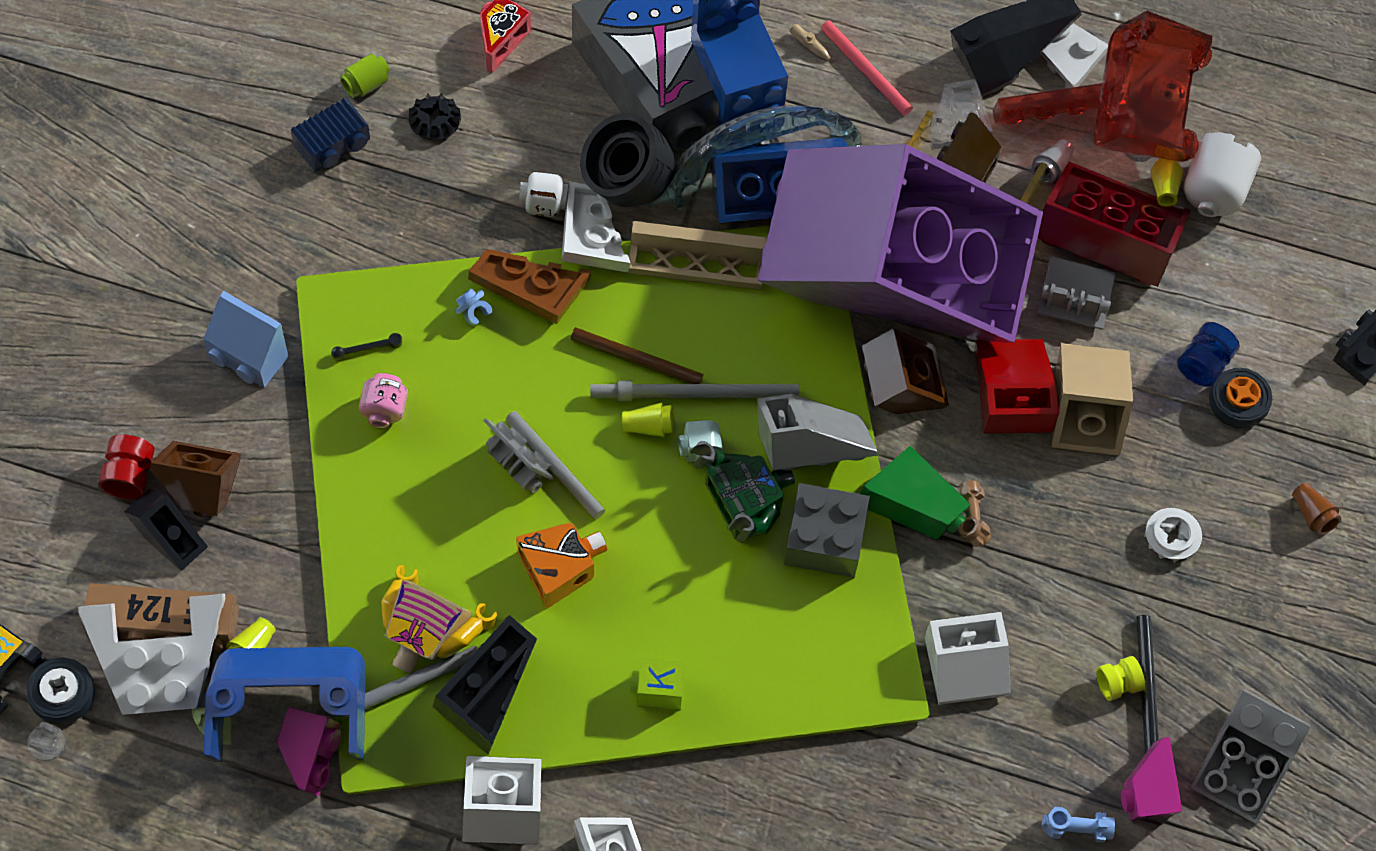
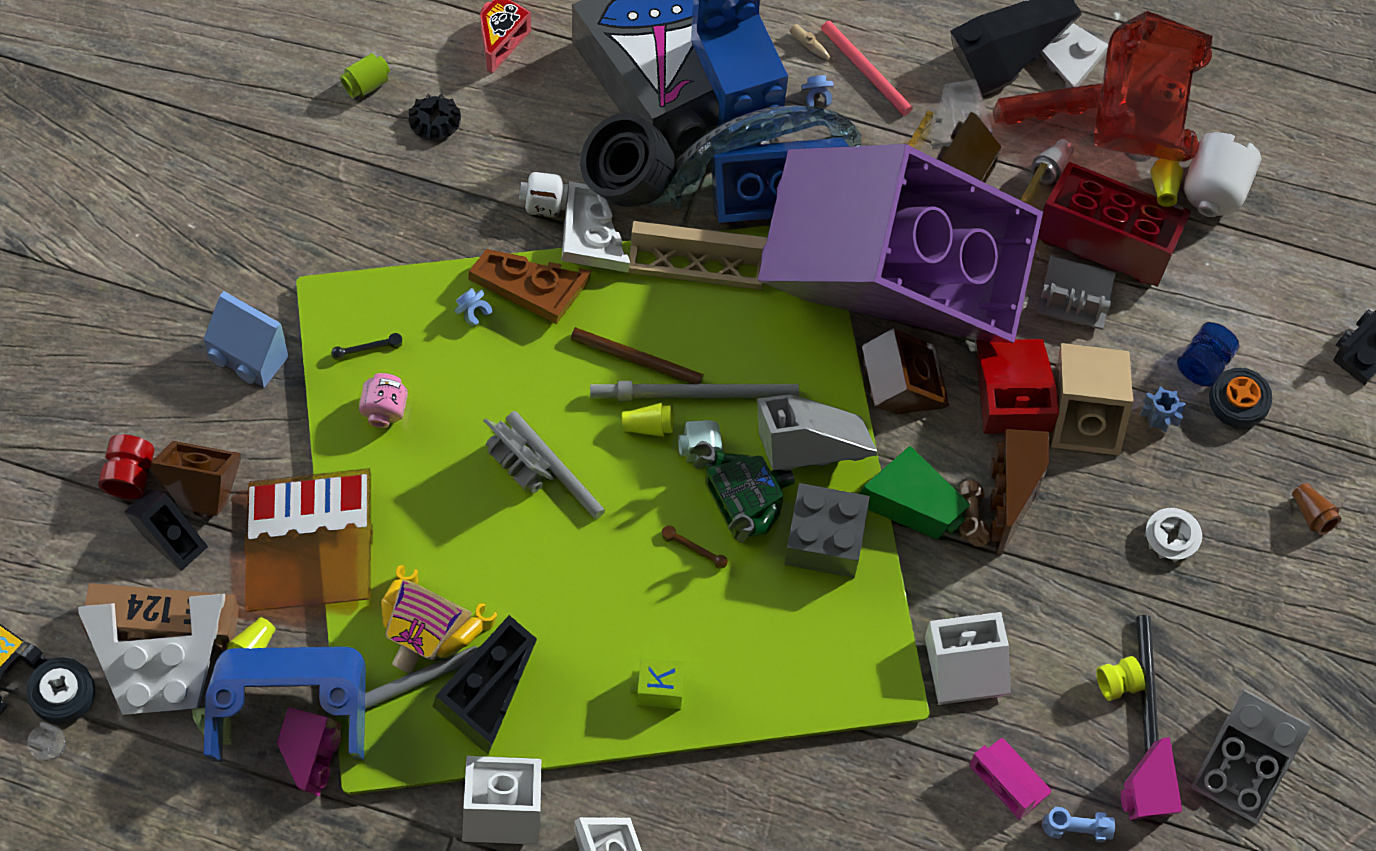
(308, 540): none -> clear orange piece
(330, 135): dark blue brick -> none
(559, 560): orange torso -> none
(669, 534): none -> reddish brown hinge
(818, 85): none -> light blue plate
(1009, 777): none -> dark pink panel
(1019, 472): none -> reddish brown slope
(1162, 409): none -> medium blue gear

